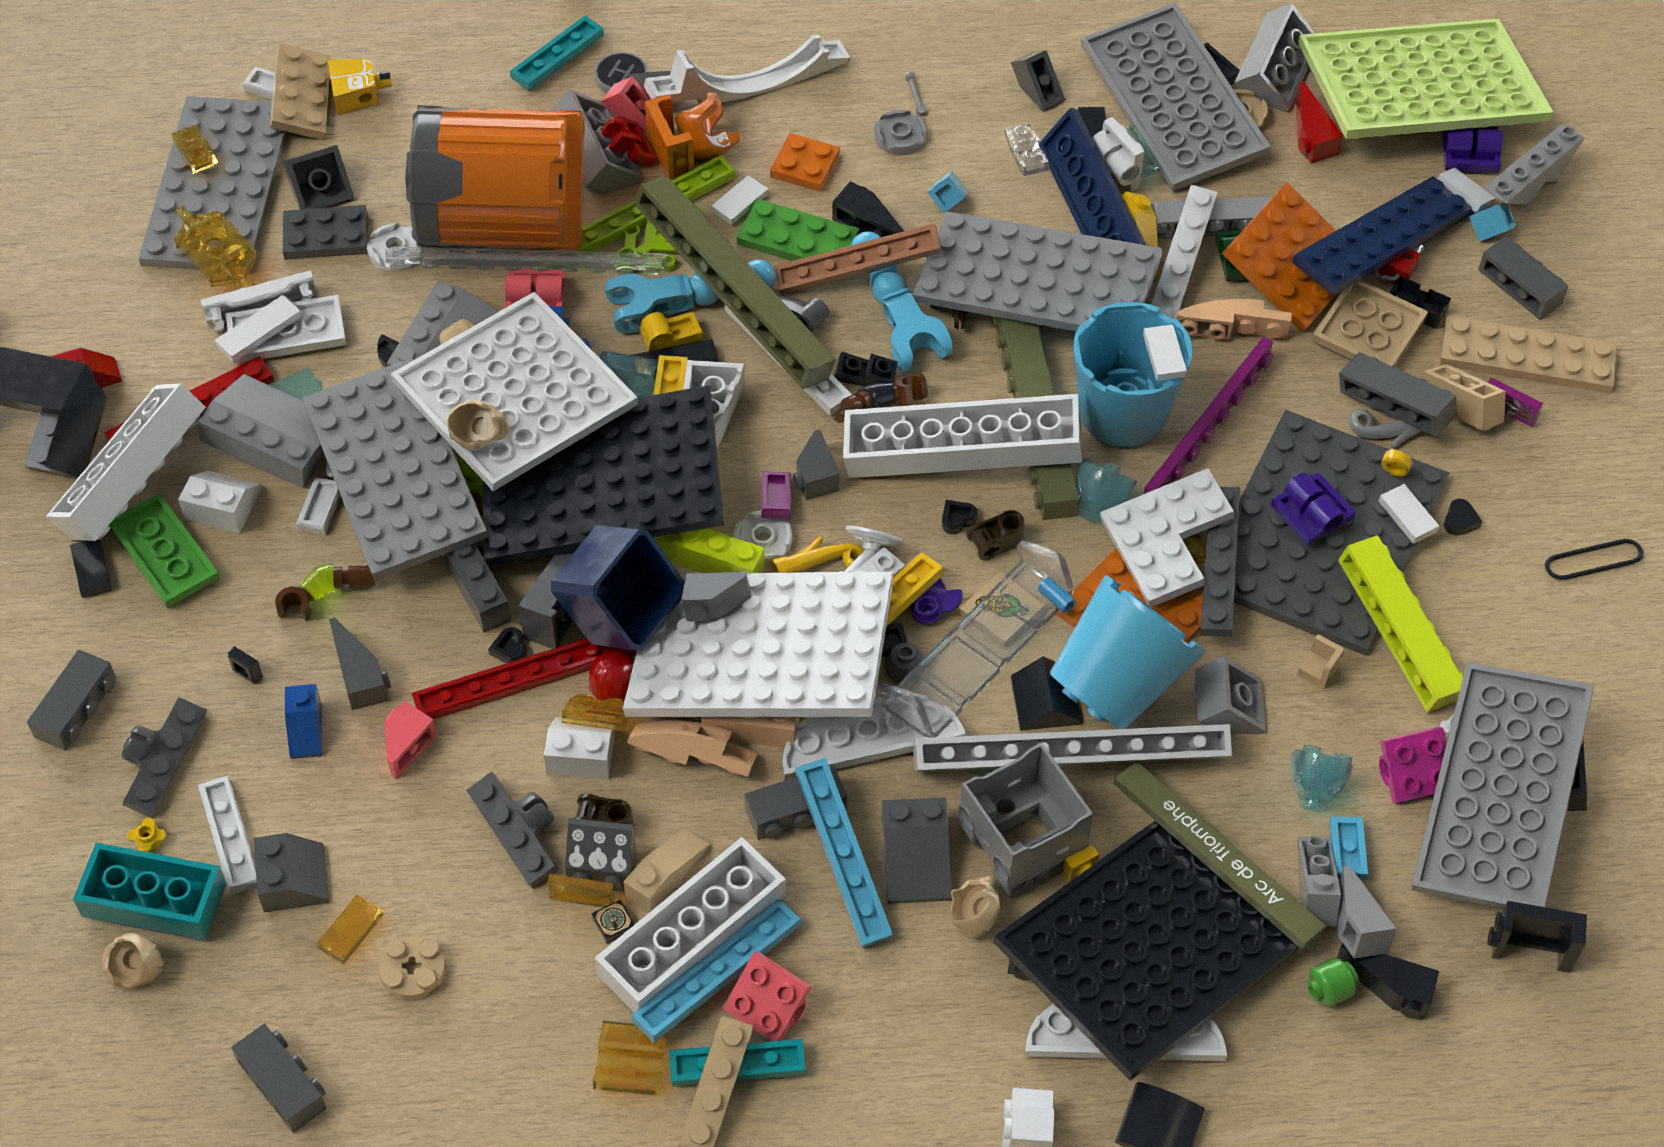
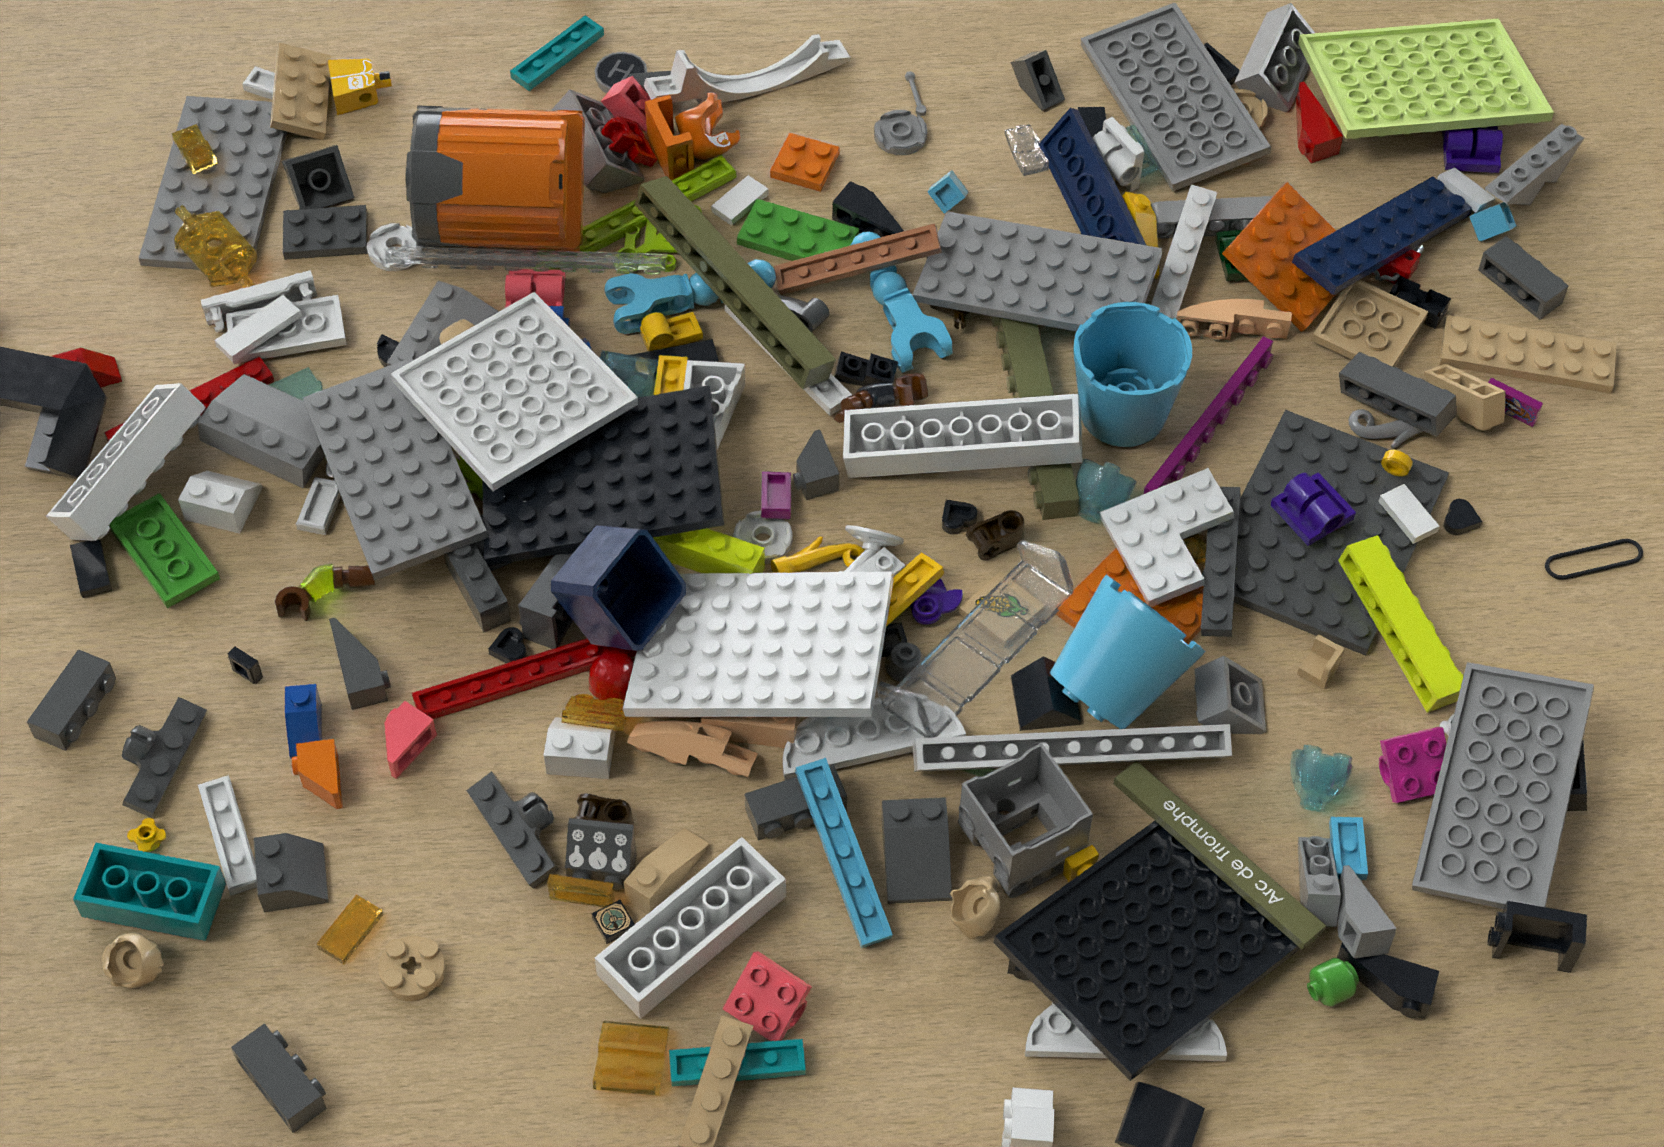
(319, 770): none -> orange slope
(476, 425): tan hair -> none
(713, 594): dark grey slope -> none
(715, 971): medium azure plate -> none
(1056, 595): dark azure piece -> none
(1164, 352): white tile -> none

